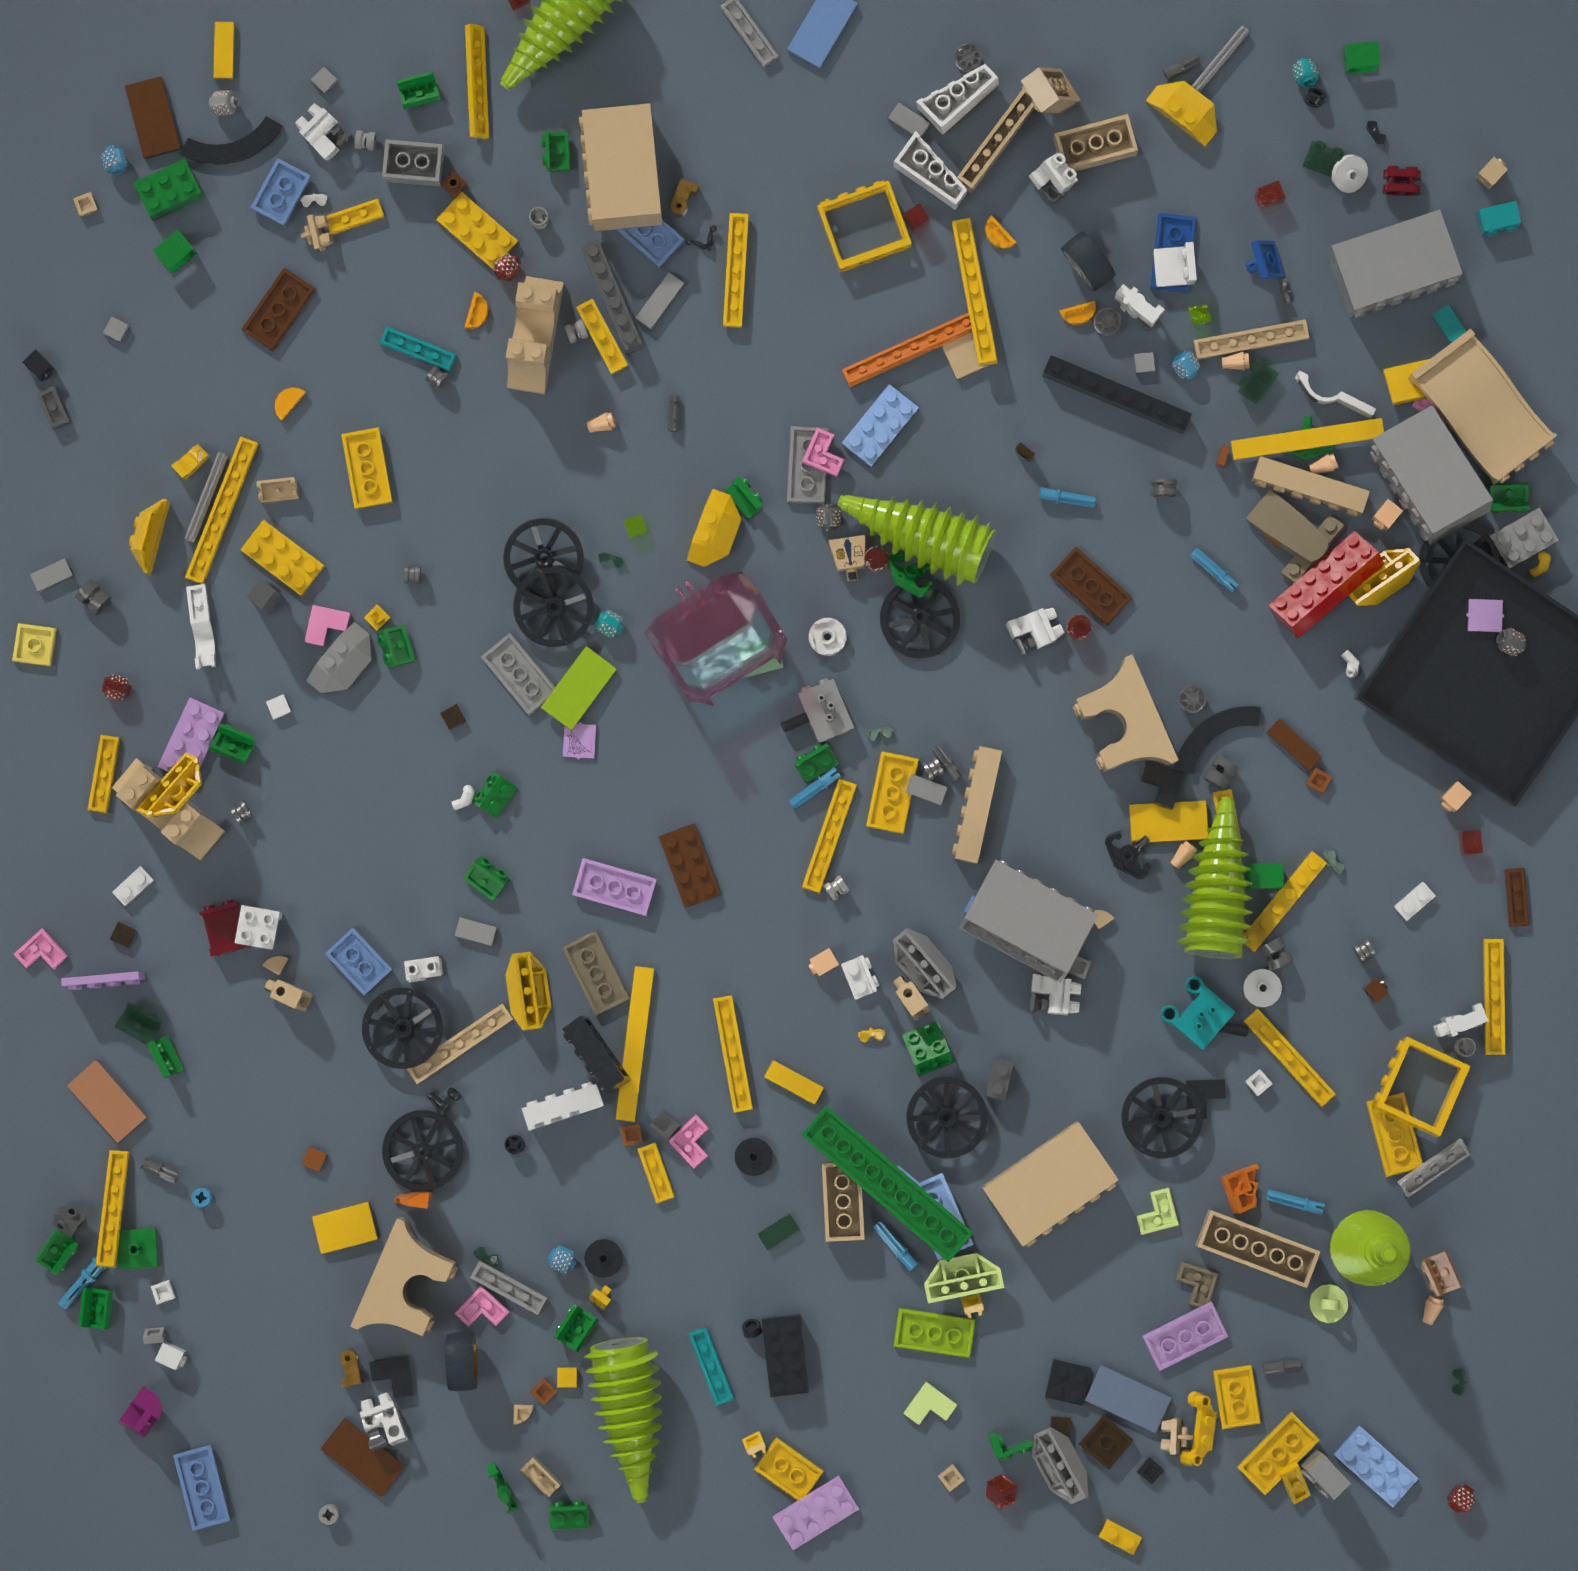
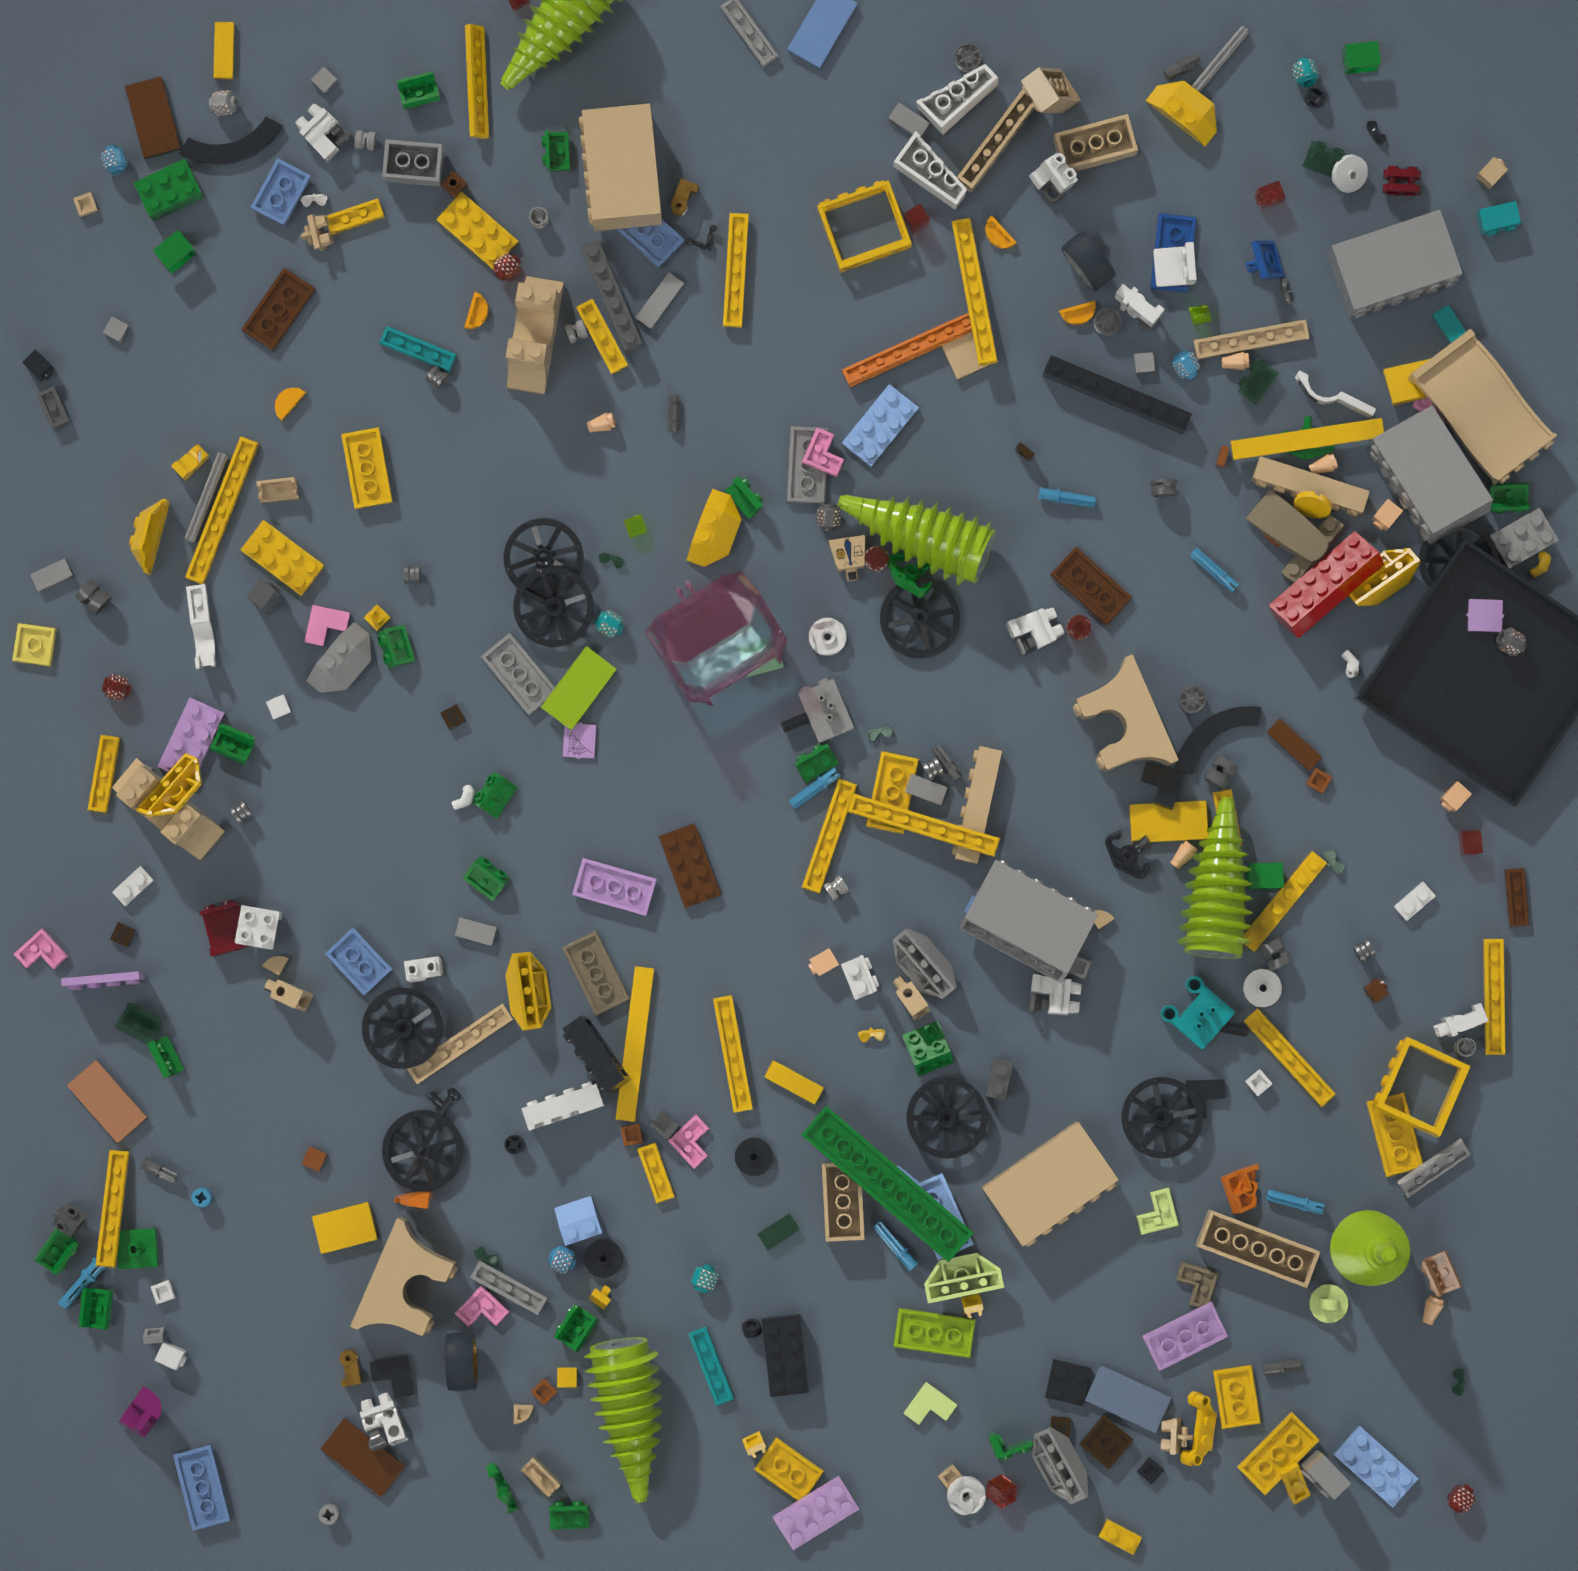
(578, 1220): none -> light blue slope
(704, 1278): none -> teal head
(924, 825): none -> yellow tile
(971, 1503): none -> white plate
(1312, 505): none -> yellow tile

